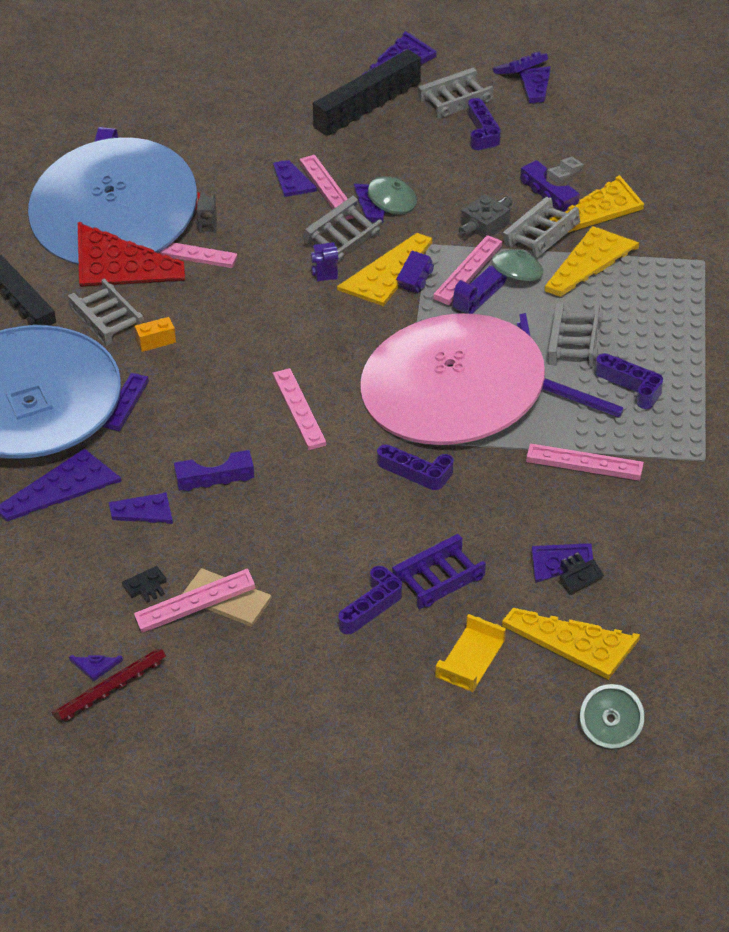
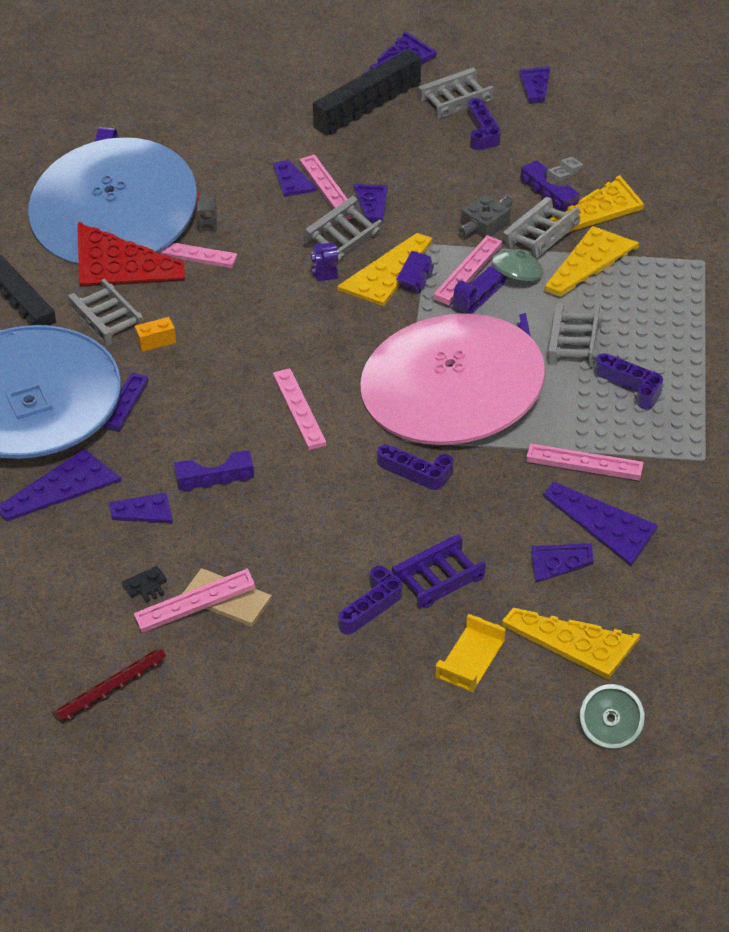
(95, 665): dark purple tile -> none
(392, 195): sand green dish -> none
(521, 64): dark purple wing -> none
(579, 573): black hinge -> none
(582, 398): dark purple axle -> none
(609, 525): none -> dark purple wing

